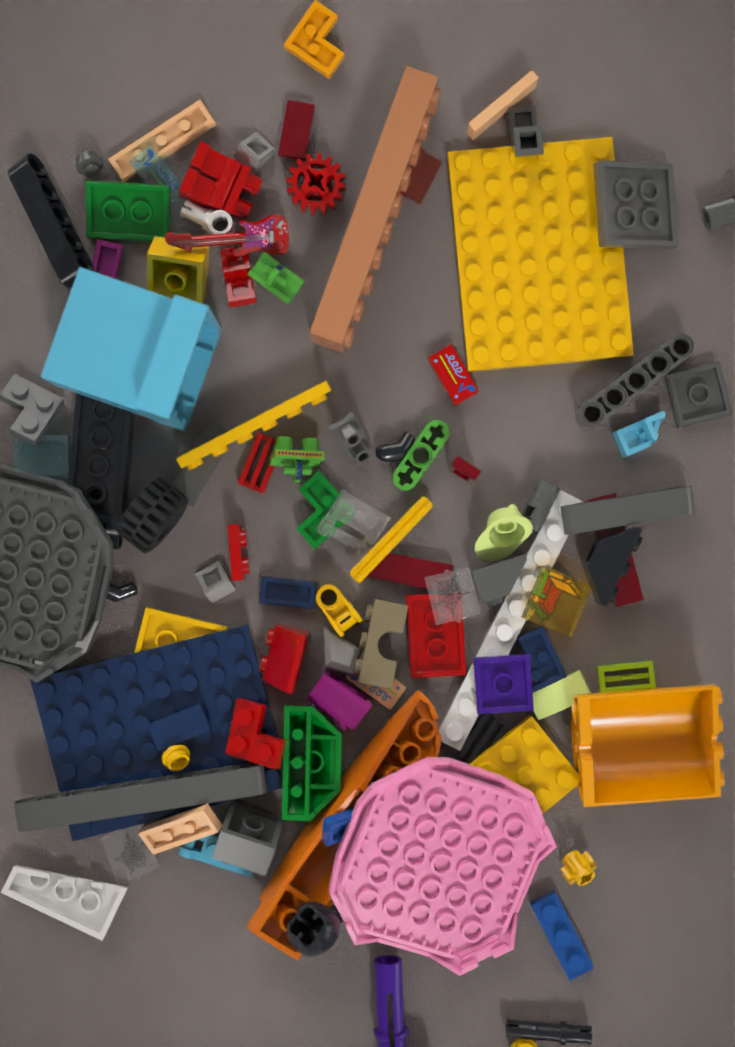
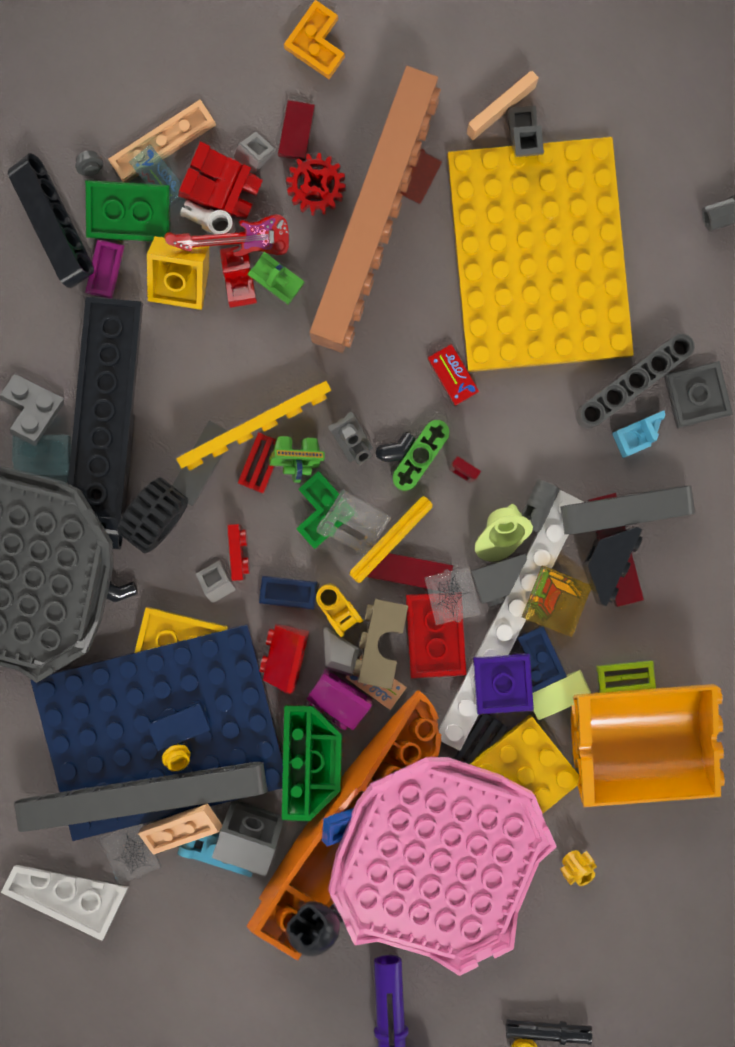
(133, 348): medium azure piece -> none
(246, 738): red plate -> none
(561, 935): blue plate -> none
(635, 205): dark grey plate -> none

